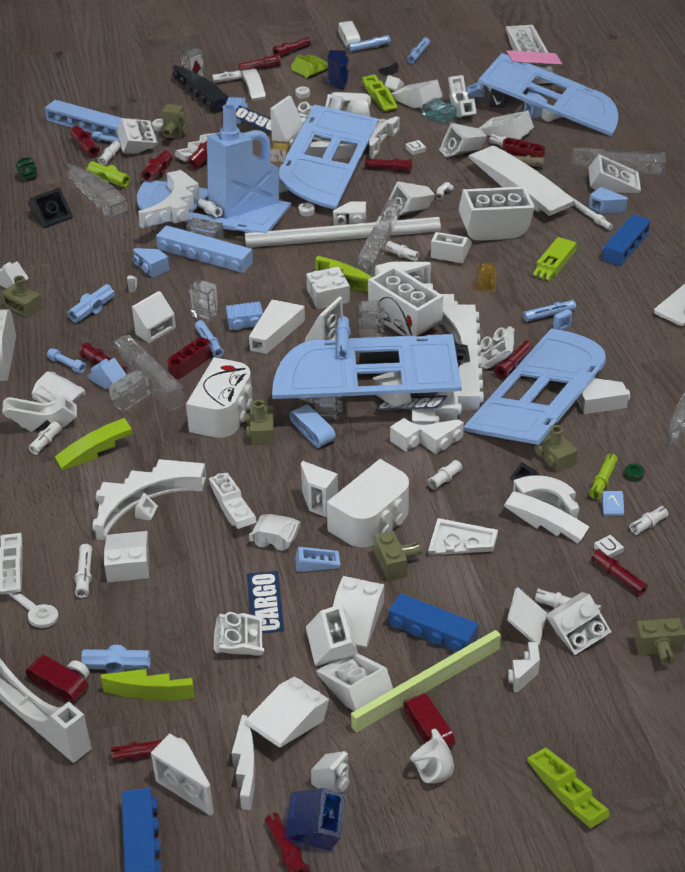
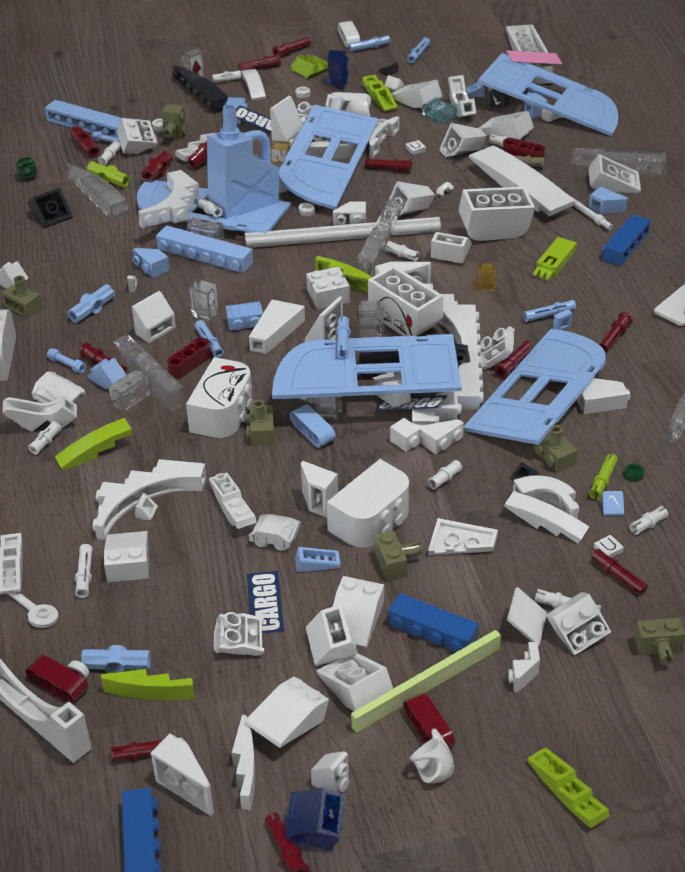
(618, 328): none -> dark red pin

